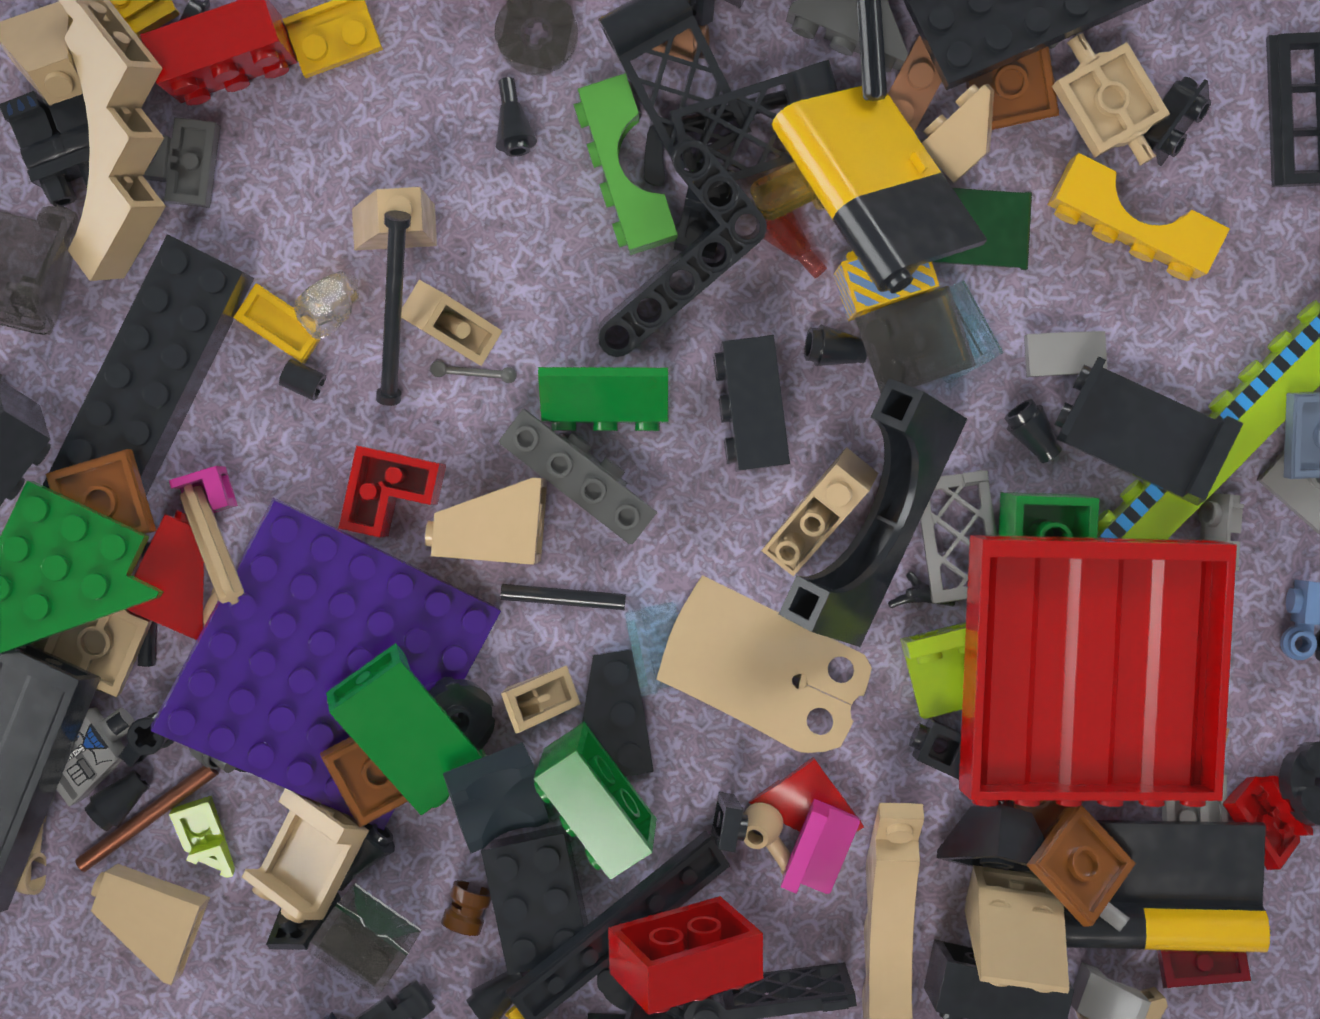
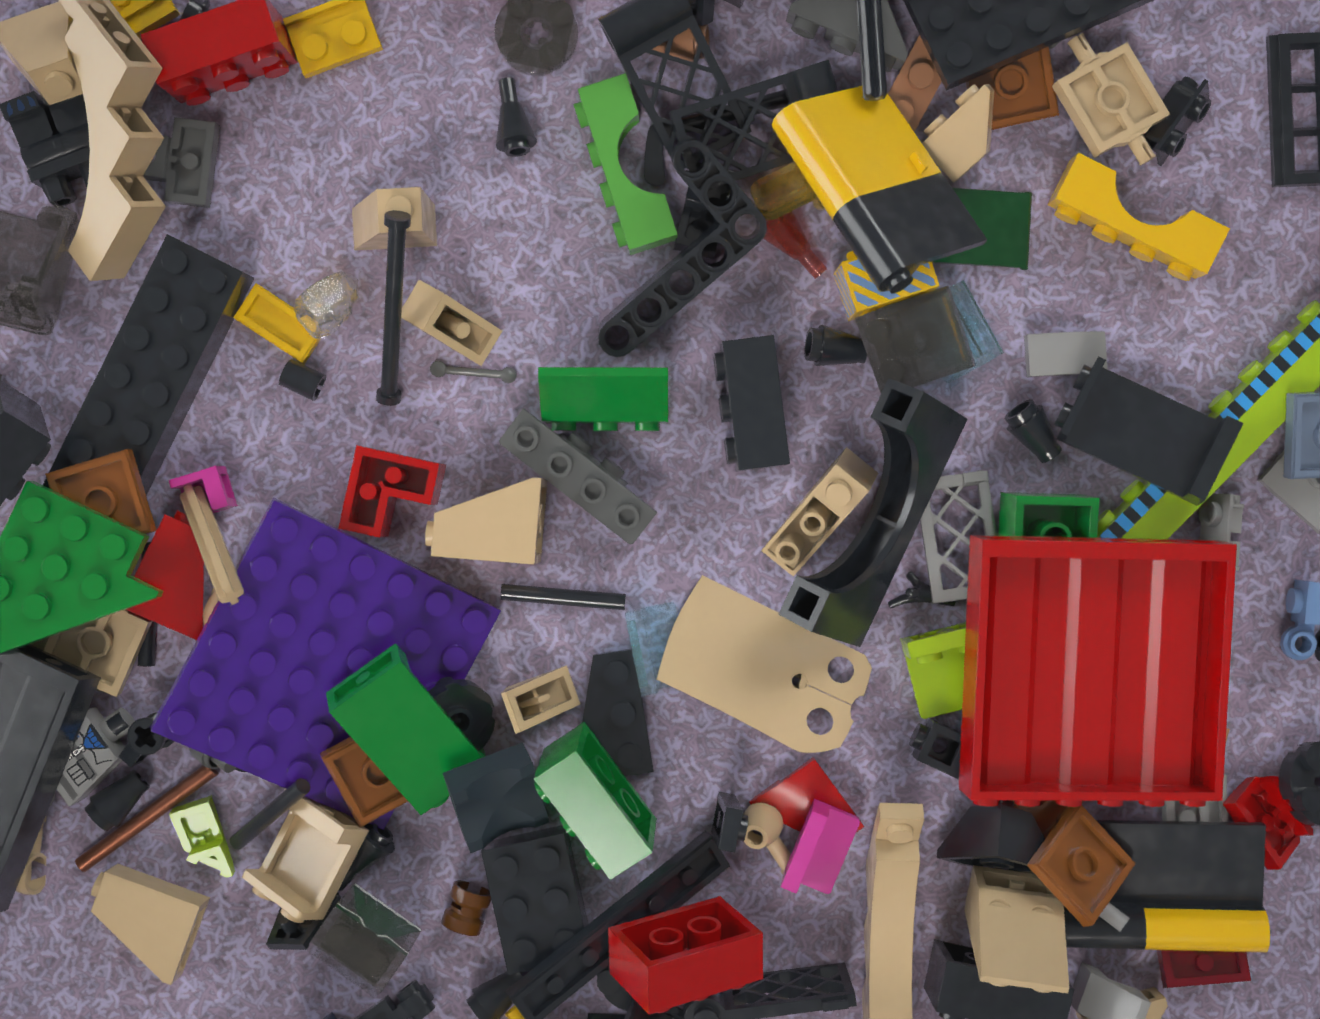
(270, 813): none -> black bar

